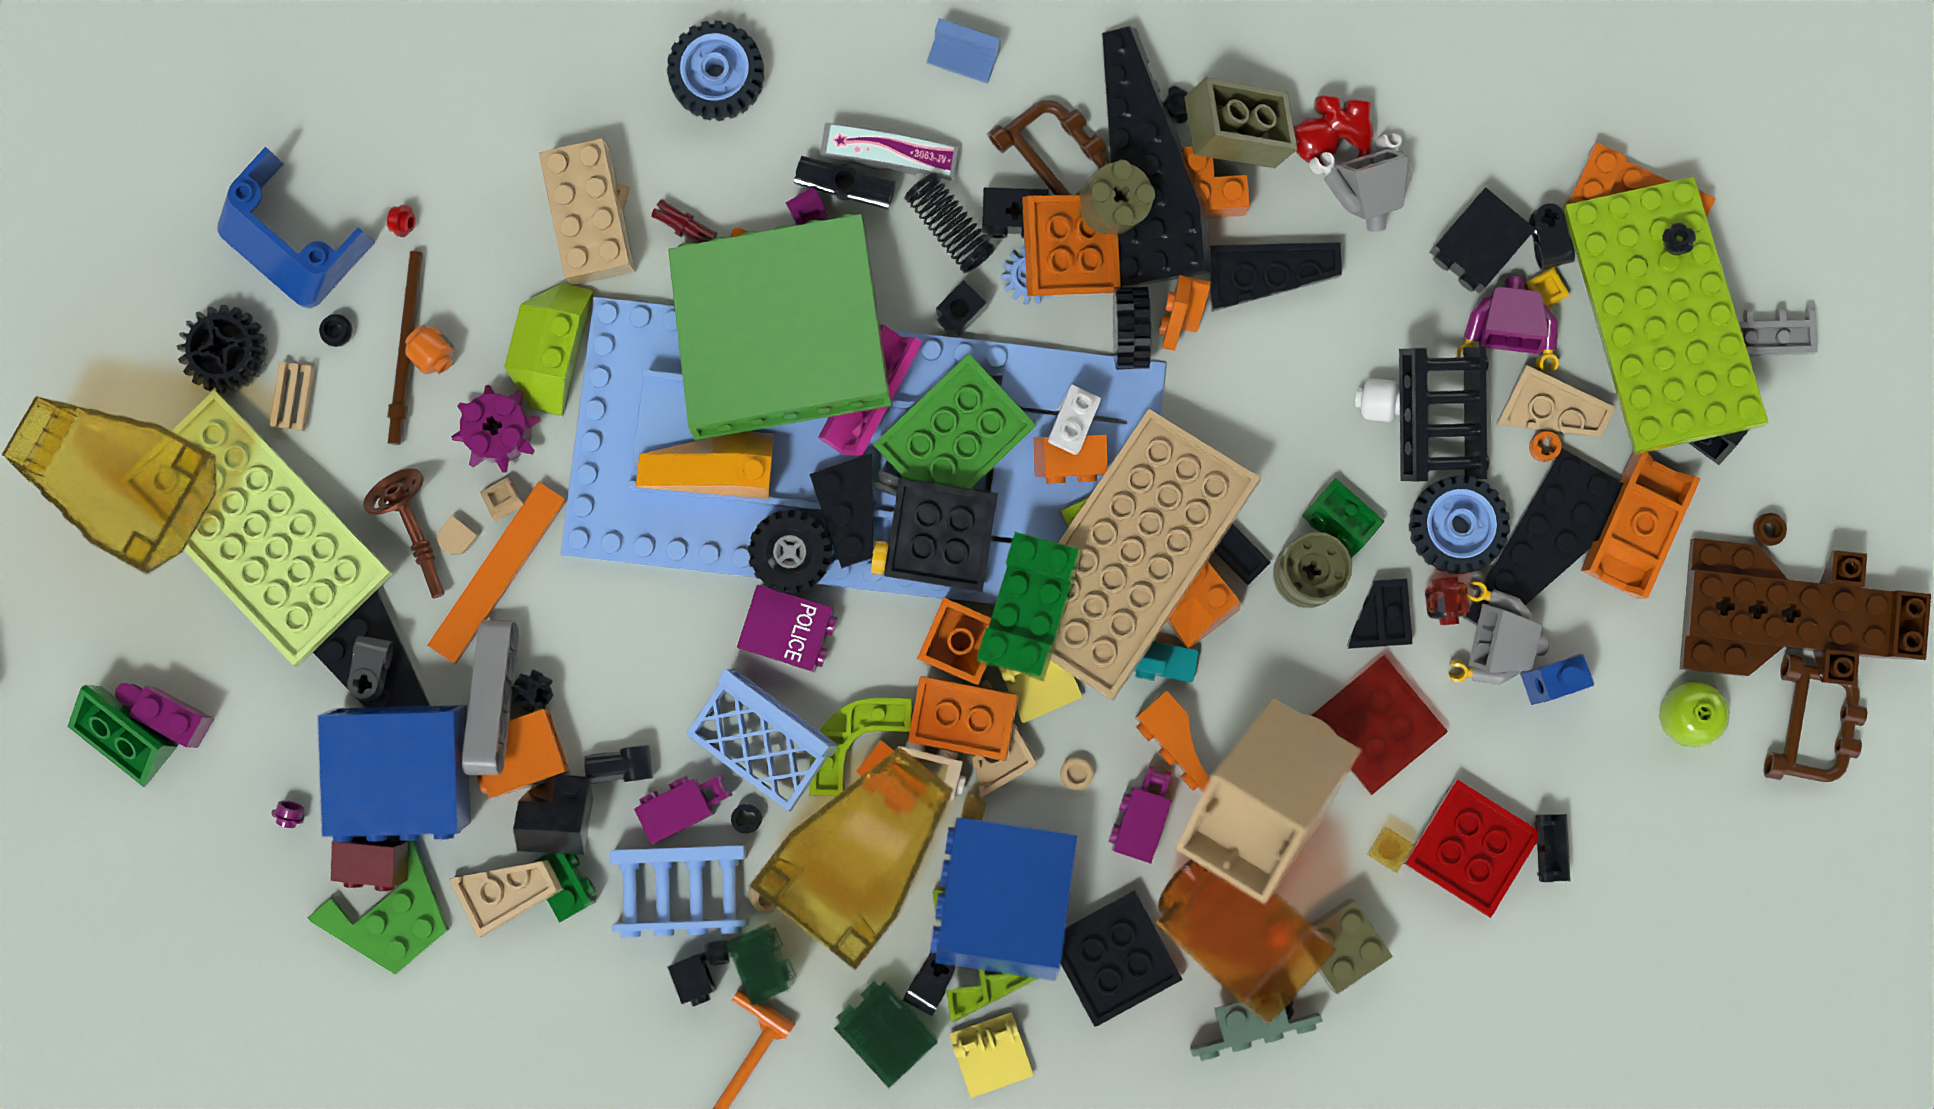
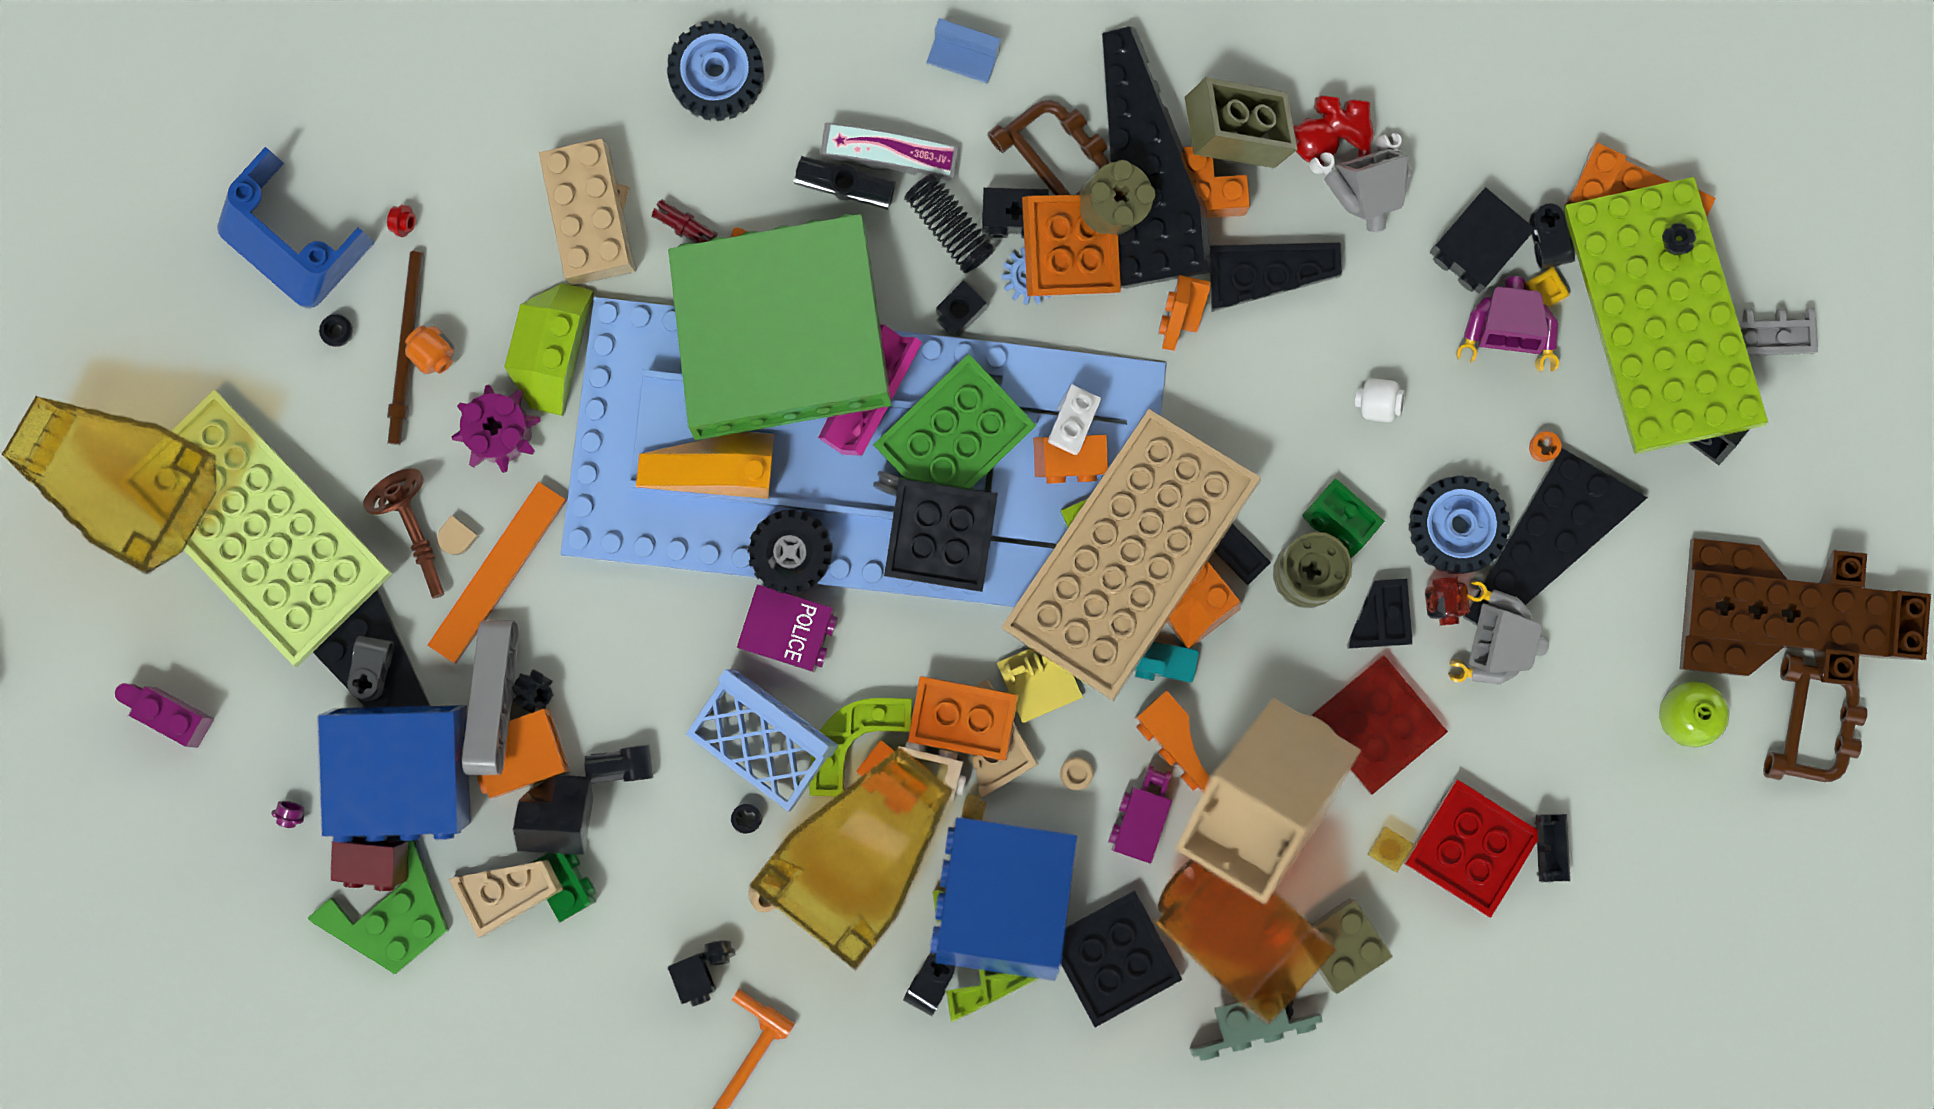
(118, 737): green slope -> none
(217, 336): black gear -> none
(275, 420): tan tile -> none
(501, 498): tan tile -> none
(662, 860): light blue fence -> none
(679, 807): magenta brick -> none
(761, 963): clear green brick -> none
(806, 207): magenta plate -> none
(847, 508): black wing -> none
(879, 558): yellow tile -> none
(885, 1032): clear green brick -> none
(955, 641): orange slope -> none
(991, 1054): light yellow hinge -> none
(1029, 606): green piece -> none
(1131, 328): black wheel -> none
(1175, 95): black plate -> none
(1414, 413): black fence -> none
(1554, 406): tan wing -> none
(1557, 679): blue torso -> none
(1641, 526): orange piece -> none
(1779, 529): reddish brown plate -> none

